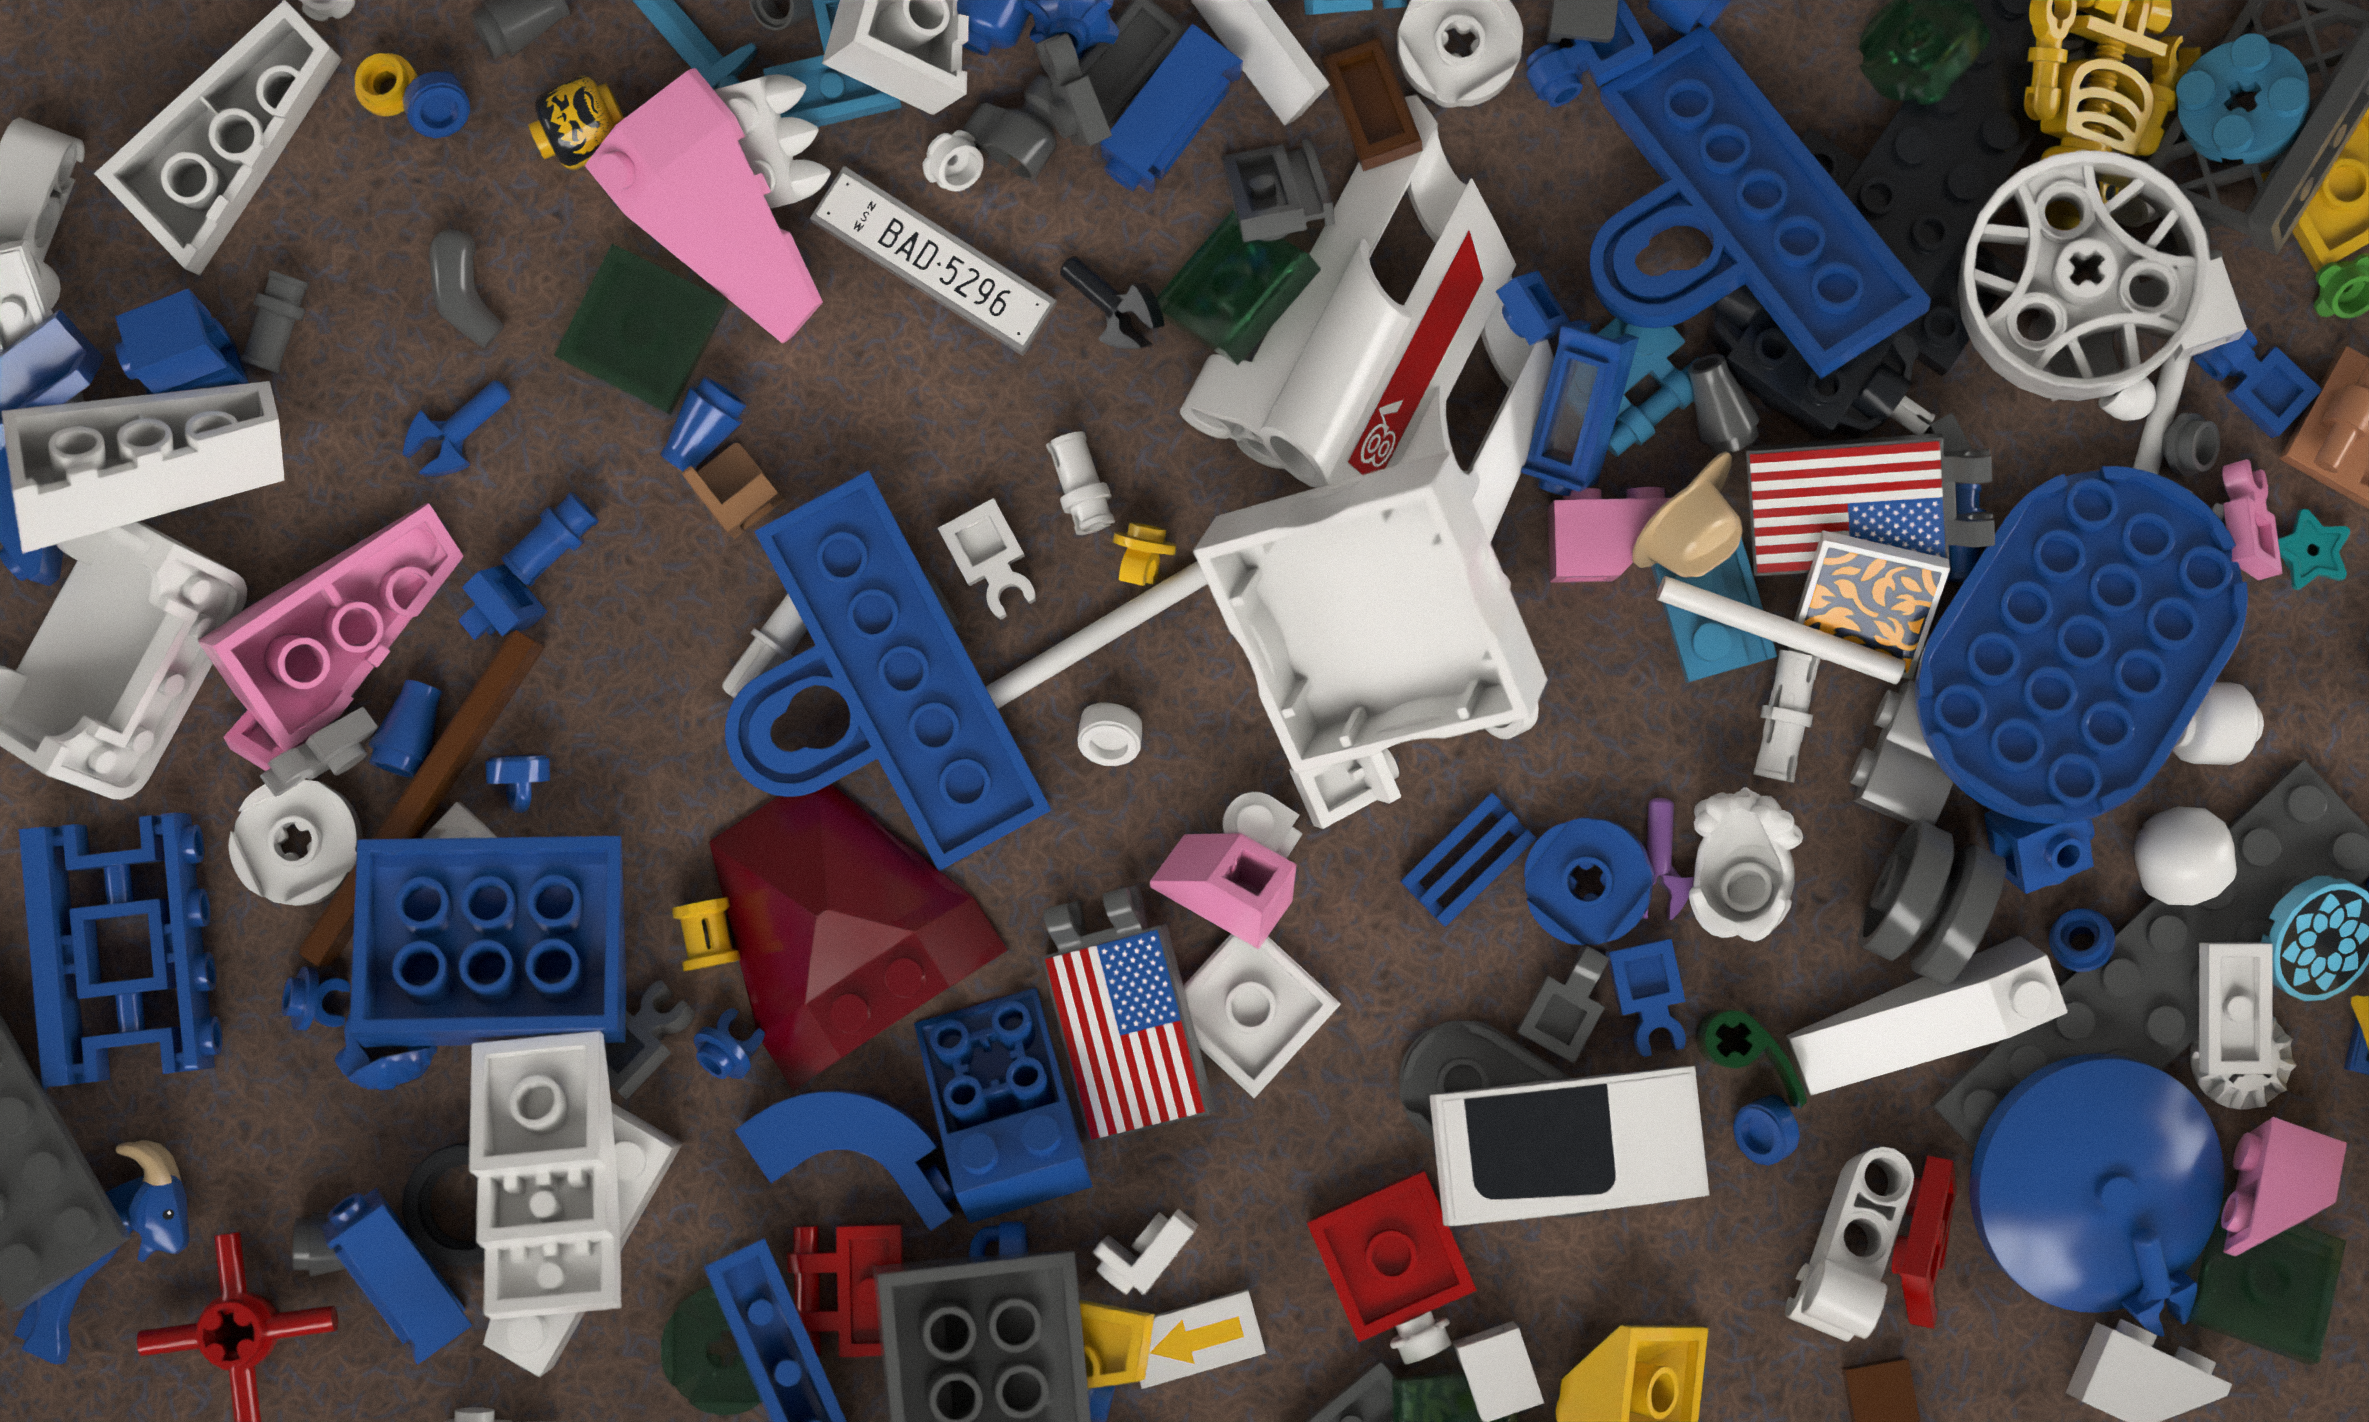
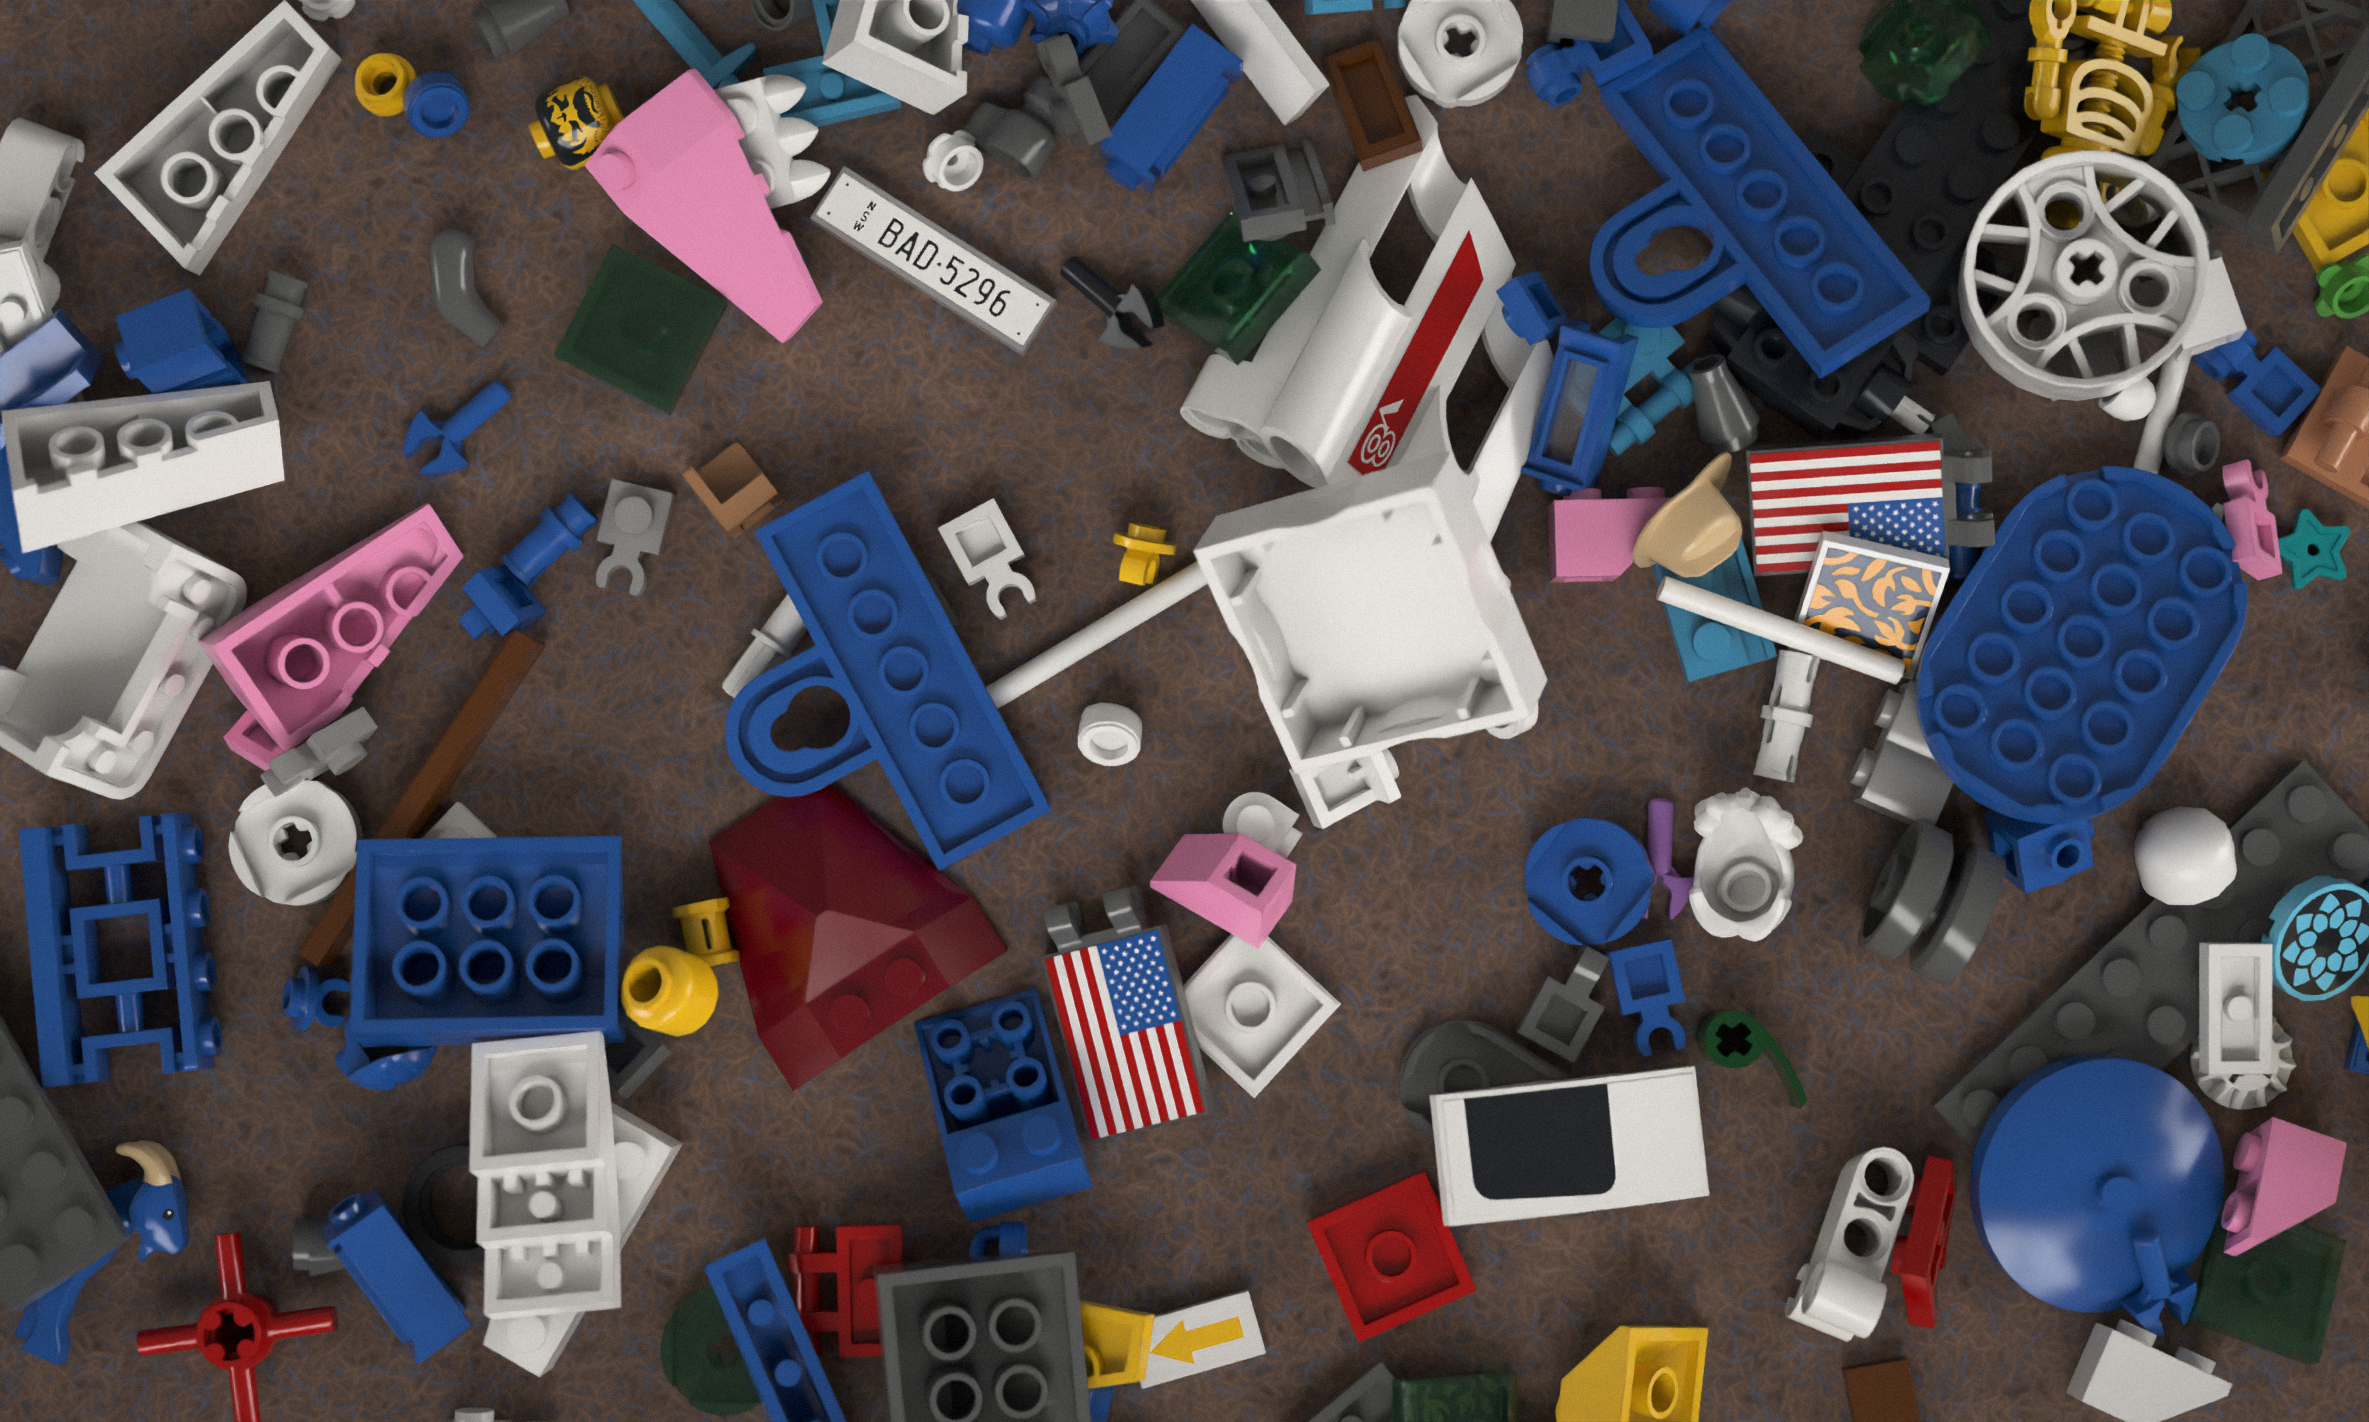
(407, 730): blue cone -> none
(517, 774): blue tile -> none
(635, 524): none -> light grey plate
(669, 991): none -> yellow head
(702, 424): blue cone -> none
(723, 1054): blue plate -> none
(856, 1122): blue arch -> none
(1083, 492): white pin -> none
(1157, 1248): white bracket -> none
(1421, 1337): white plate -> none
(1498, 1371): white panel -> none
(1506, 822): blue tile -> none
(1766, 1130): blue tile -> none
(1923, 1020): white slope -> none
(2082, 922): blue plate -> none
(2222, 727): white head -> none

